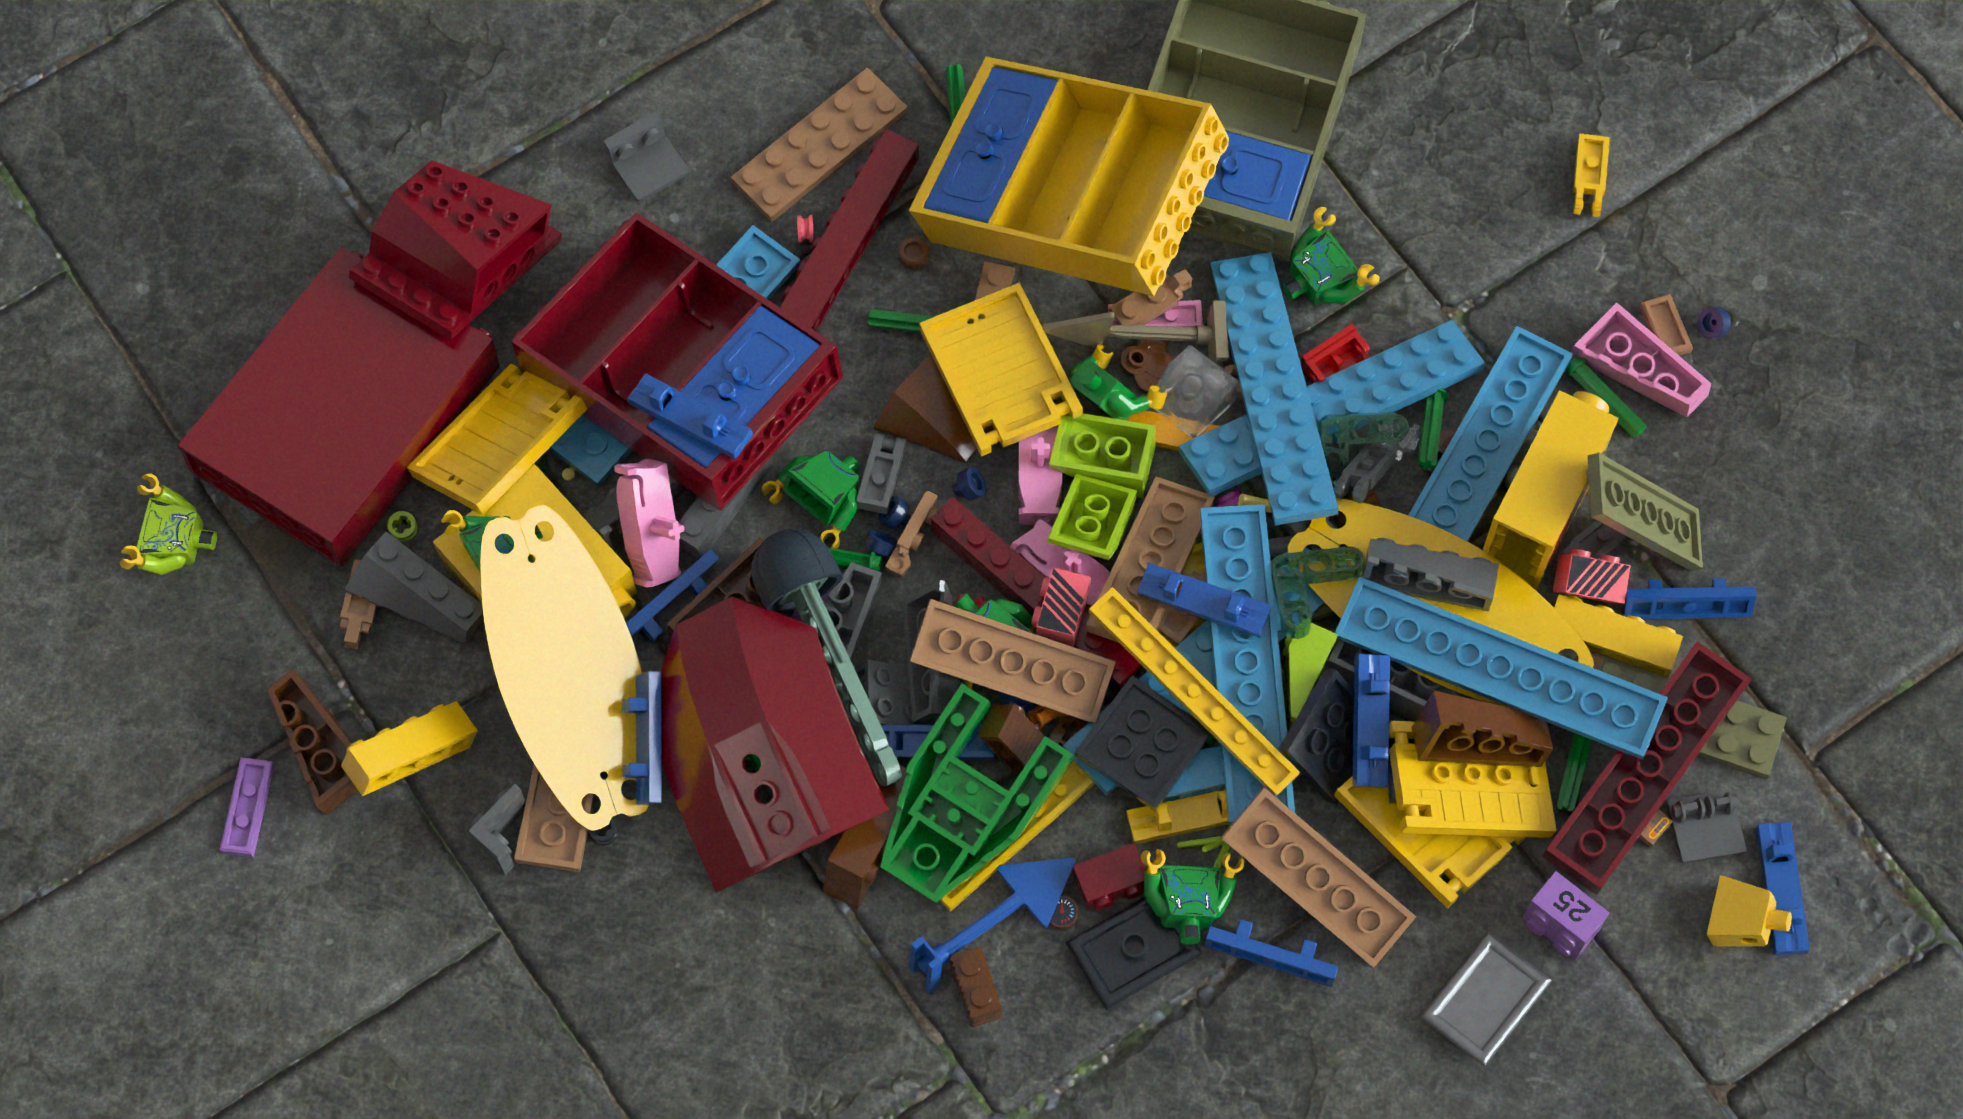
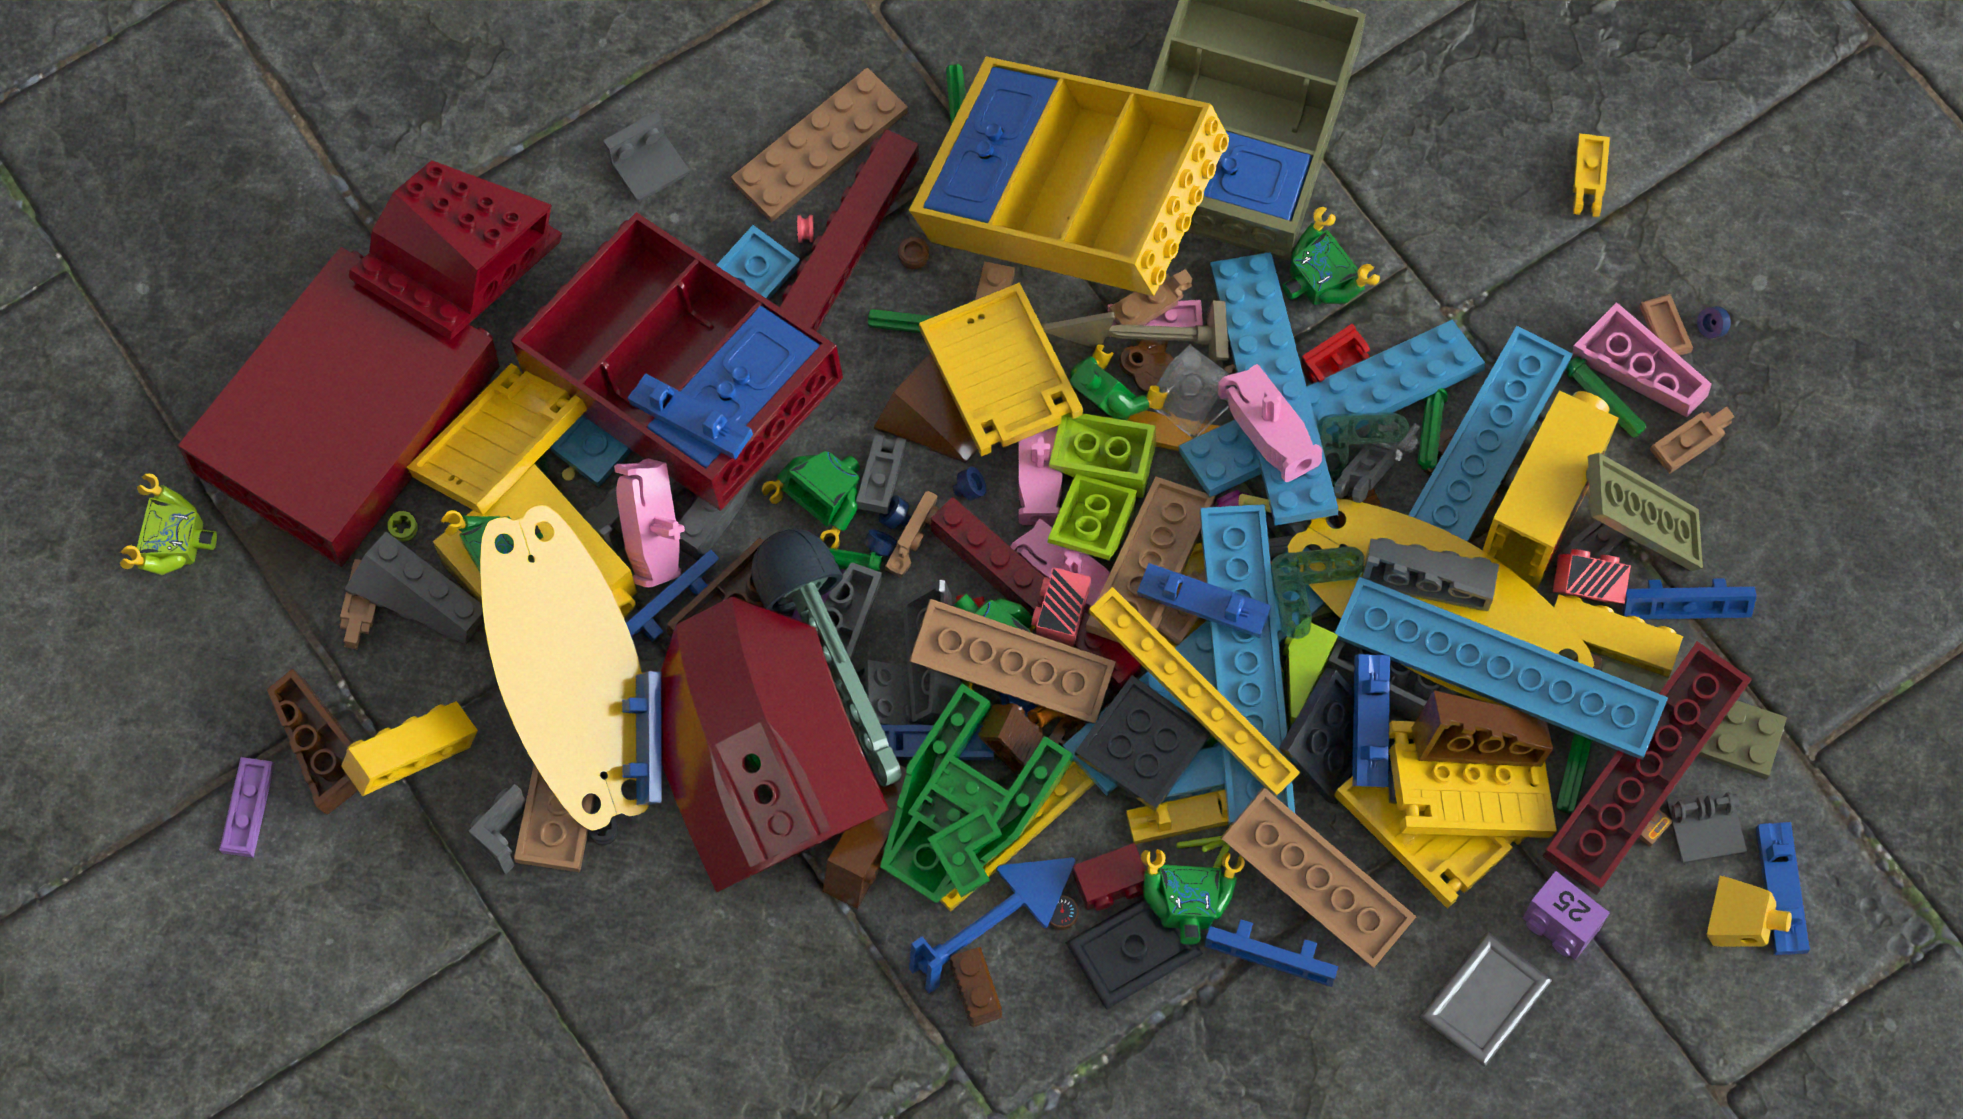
(957, 845): none -> green plate
(1270, 422): none -> bright pink piece
(1691, 439): none -> medium nougat hinge

